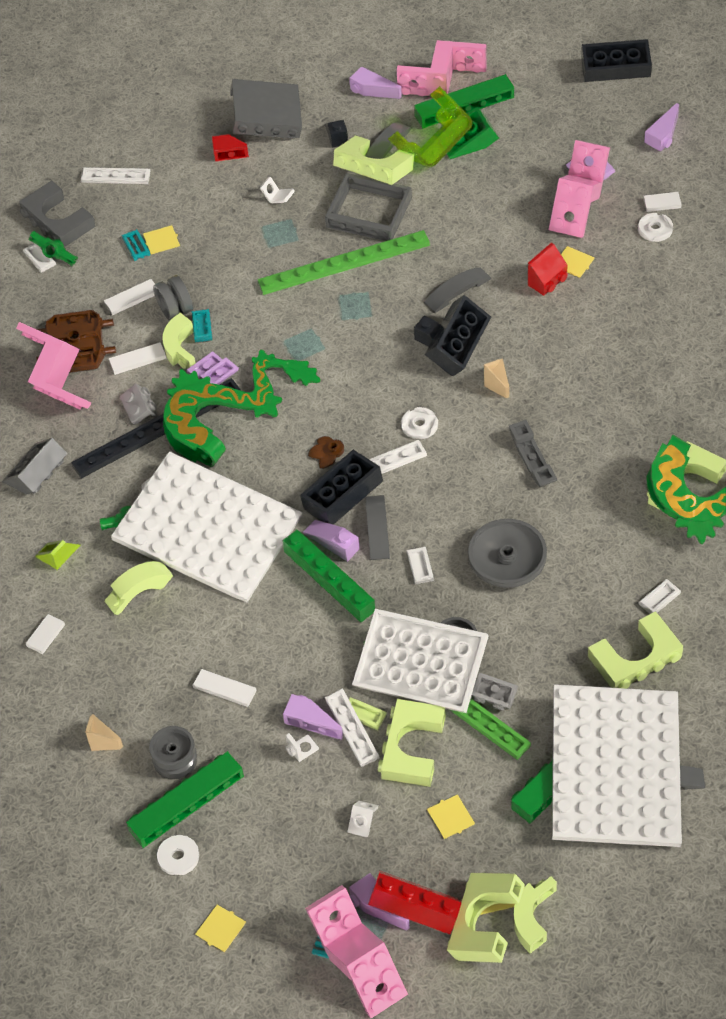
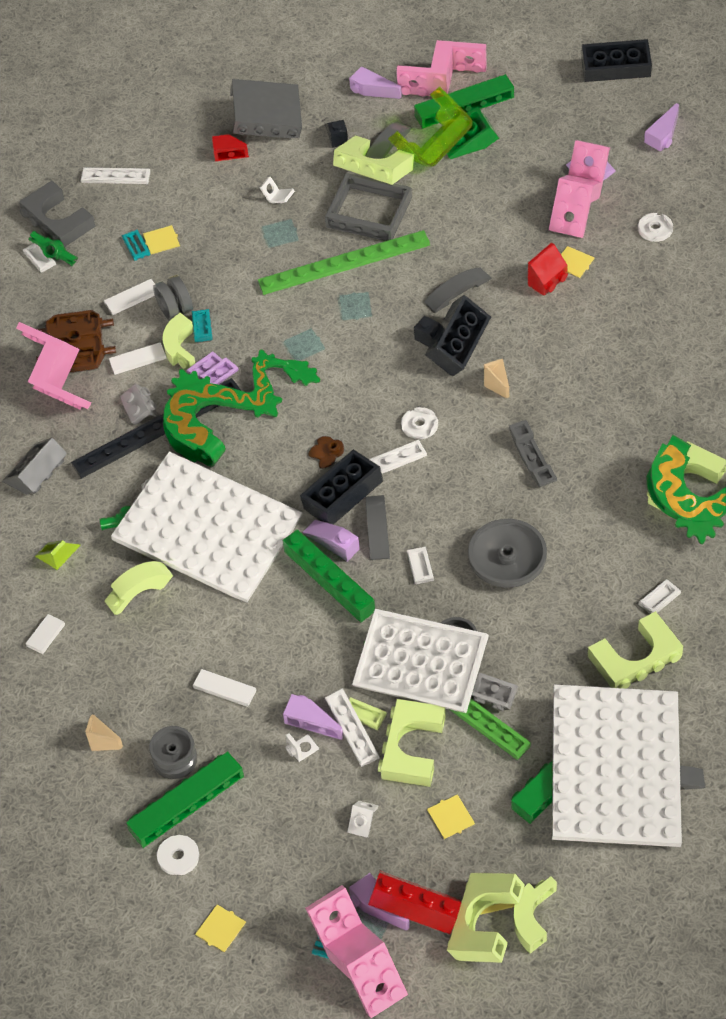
(662, 201): white tile -> none

